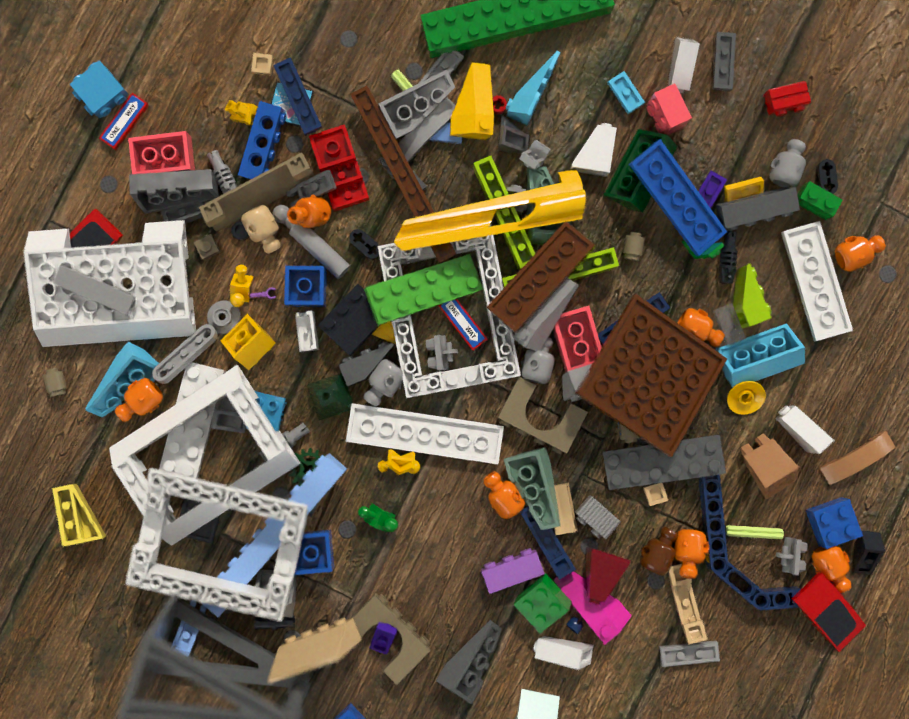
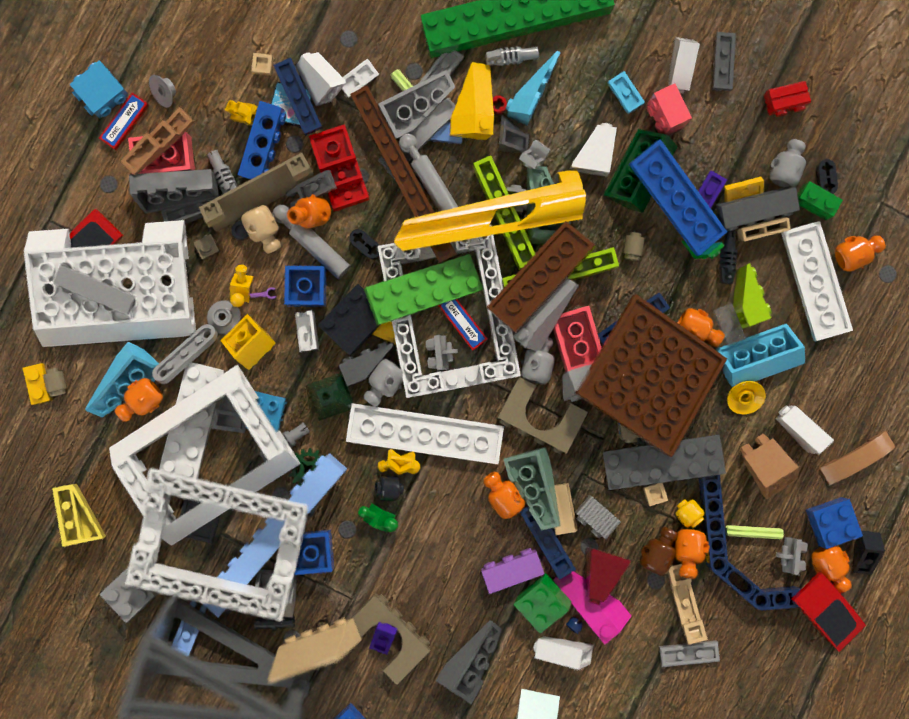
(35, 384): none -> yellow plate
(127, 599): none -> light grey brick
(158, 141): none -> medium nougat slope
(162, 90): none -> light grey piece
(320, 78): none -> white slope
(359, 77): none -> white hinge
(388, 488): none -> black head
(427, 175): none -> light grey piece
(511, 56): none -> light grey hinge
(690, 513): none -> yellow head
(784, 224): none -> tan piece

